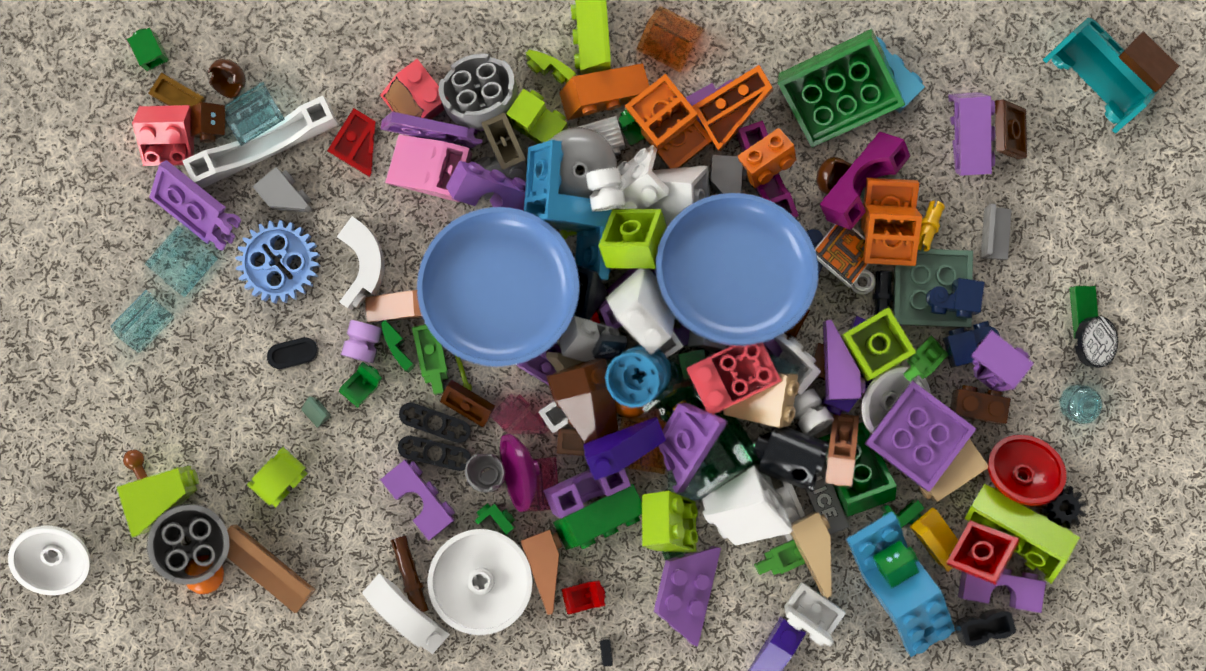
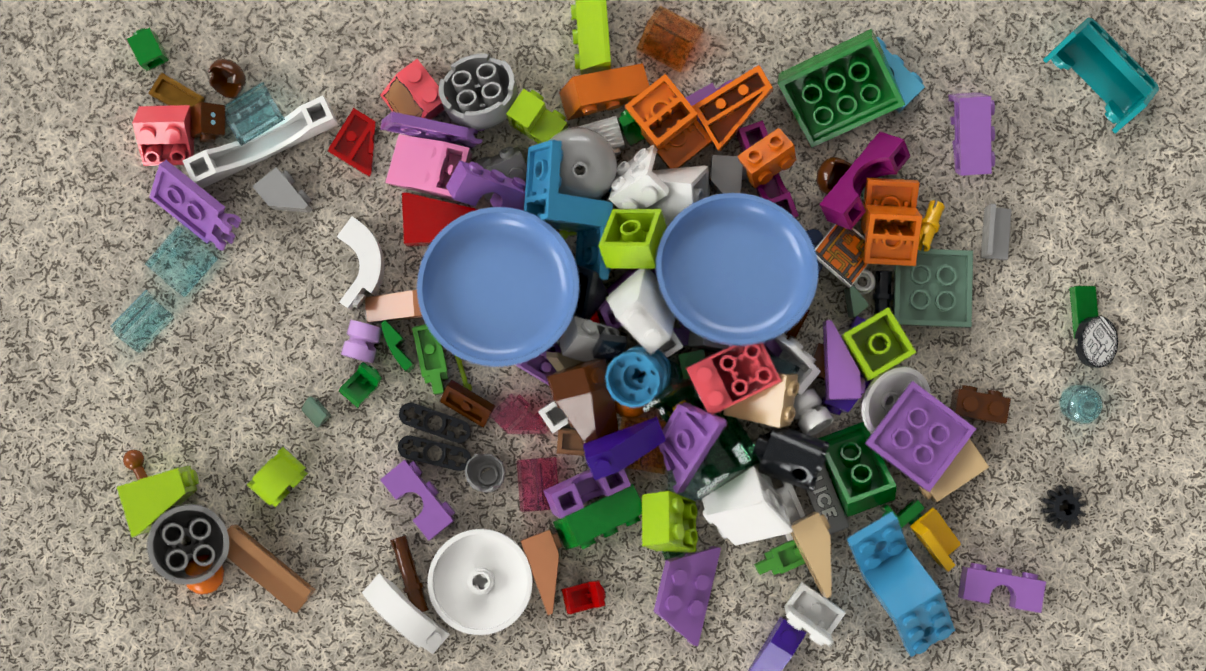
(46, 571): white dish -> none
(260, 277): light blue gear -> none
(292, 353): black tile -> none
(427, 217): none -> red slope
(502, 518): green bracket -> none
(503, 141): dark tan slope -> none
(520, 472): magenta dish -> none
(544, 63): lime slope -> none
(605, 189): white wheel -> none
(606, 652): black tile -> none
(842, 450): nougat slope -> none
(854, 301): none -> sand green slope
(896, 563): green brick -> none
(925, 360): bright green hinge -> none
(962, 344): dark blue brick -> none
(964, 299): dark blue brick -> none
(983, 552): red slope -> none
(990, 624): black brick -> none
(999, 363): medium lavender wedge -> none
(1010, 129): reddish brown tile -> none
(1035, 462): red dish -> none
(1040, 540): lime wedge -> none
(1149, 61): reddish brown tile -> none

